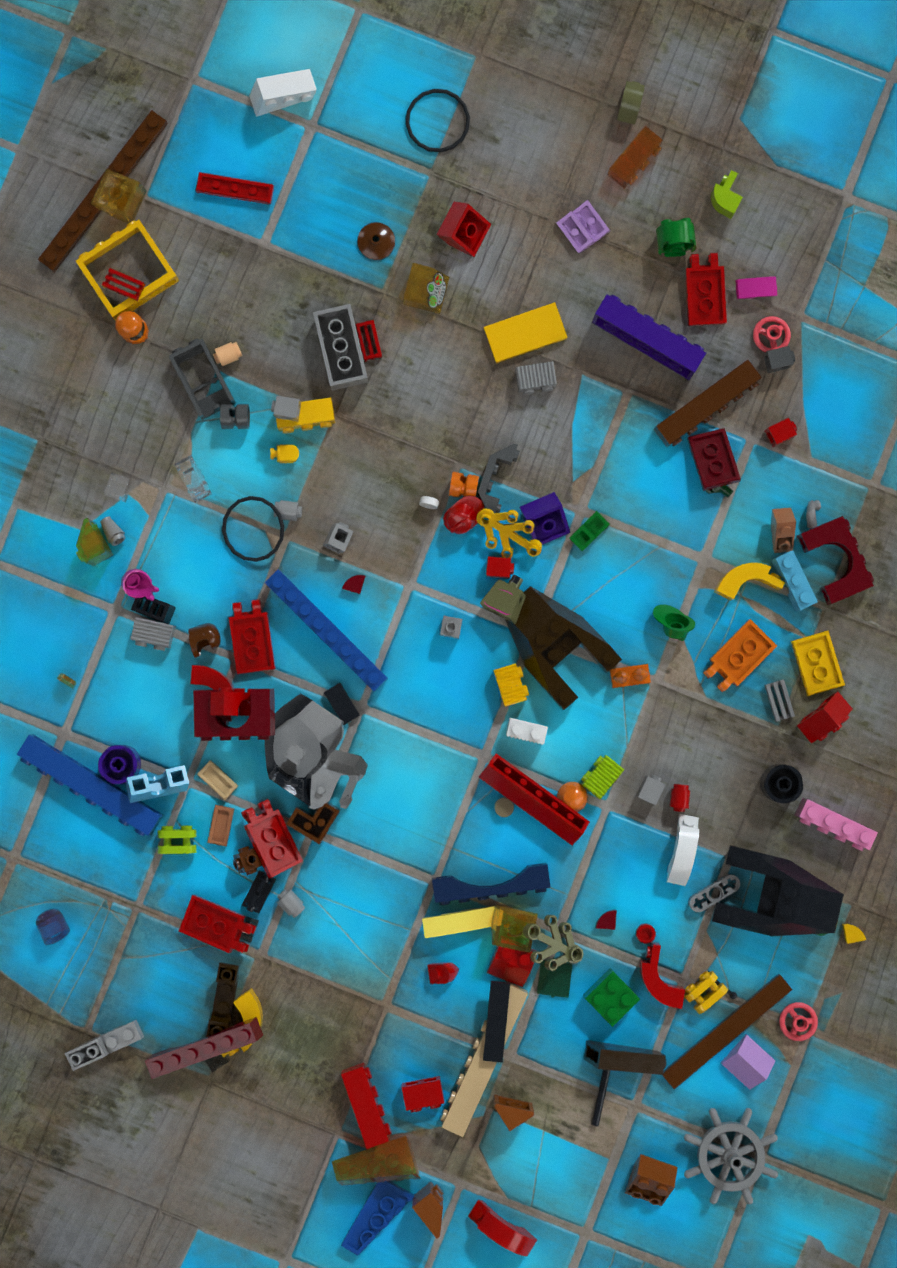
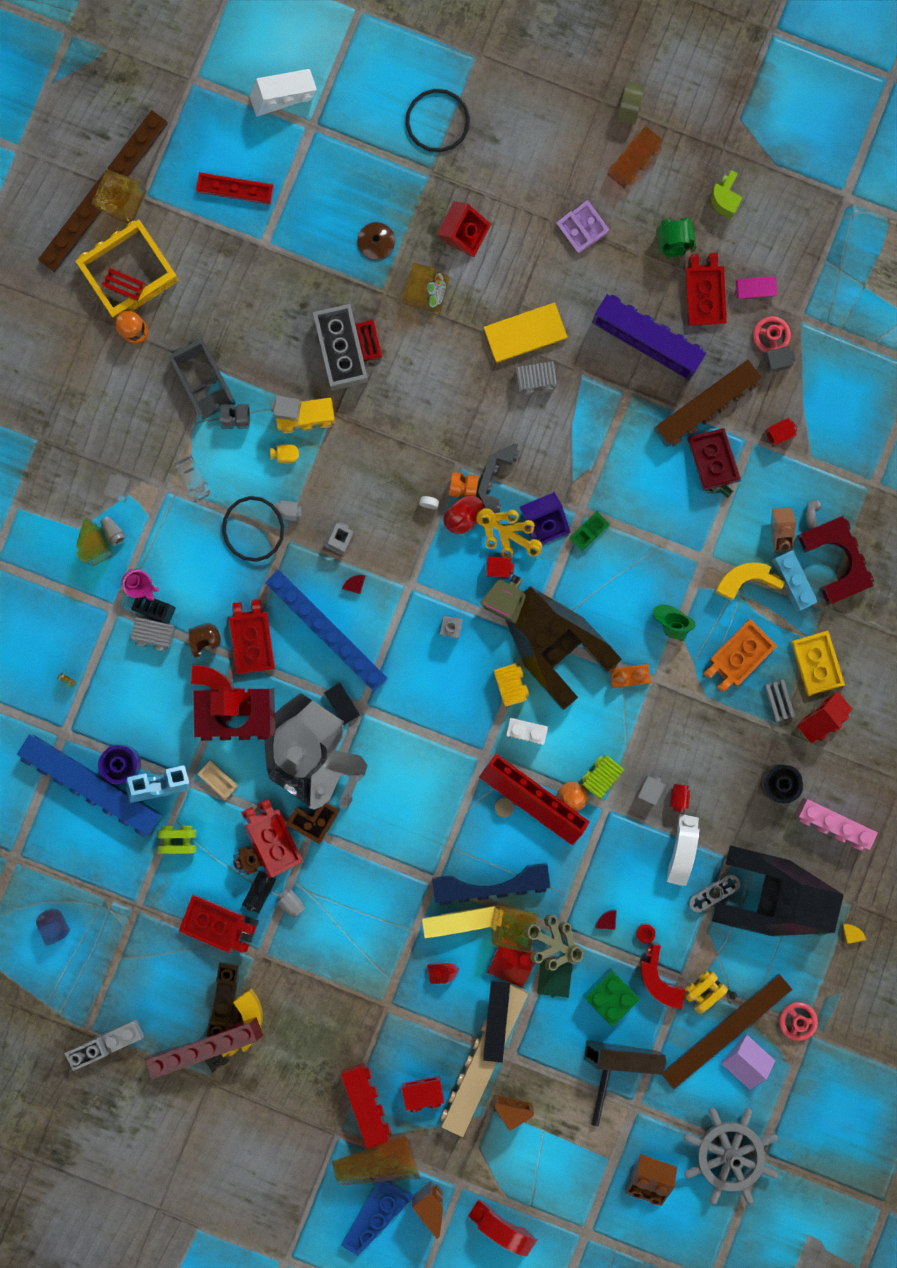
(221, 825): nougat tile -> none
(227, 353): light nougat brick -> none

